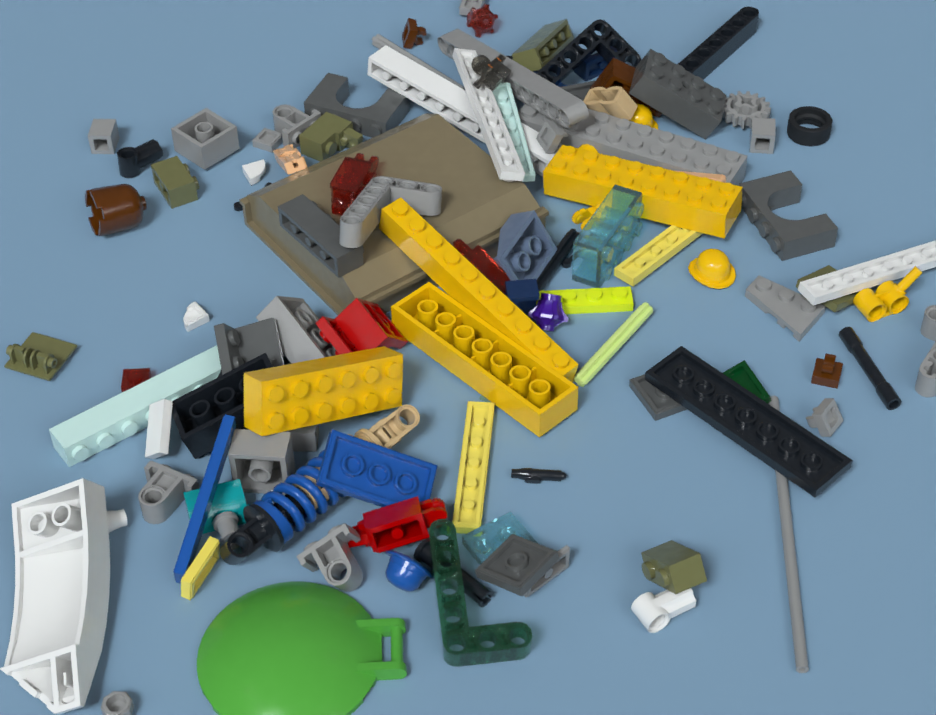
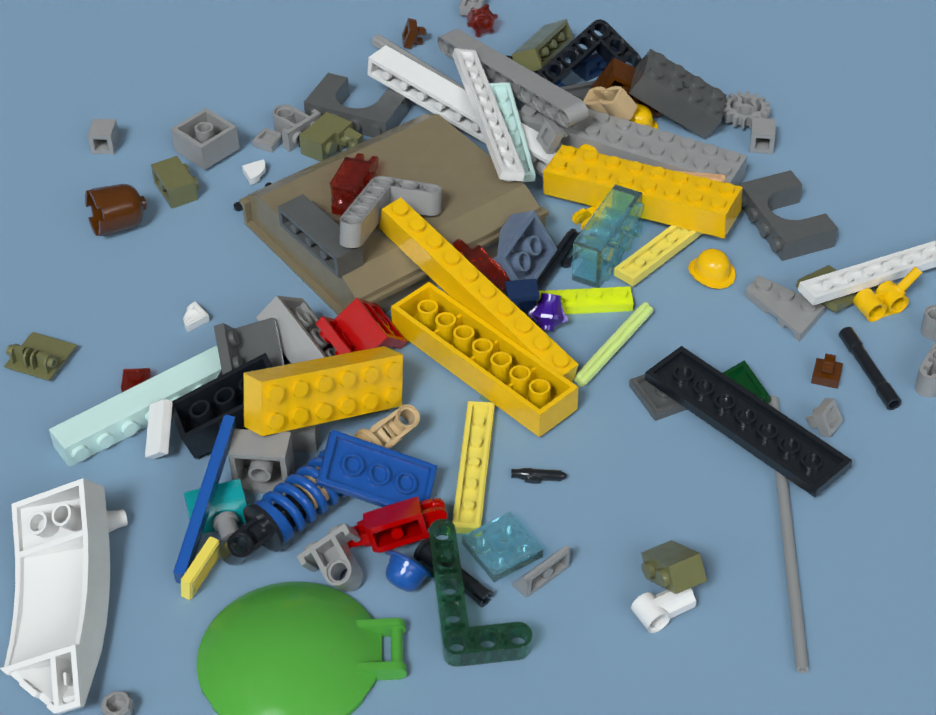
(132, 159): black piece -> none
(163, 491): light grey pin -> none
(290, 159): light nougat piece -> none
(491, 72): clear smoke hips -> none
(517, 564): dark grey tile -> none
(722, 43): black beam -> none
(809, 136): black tyre -> none

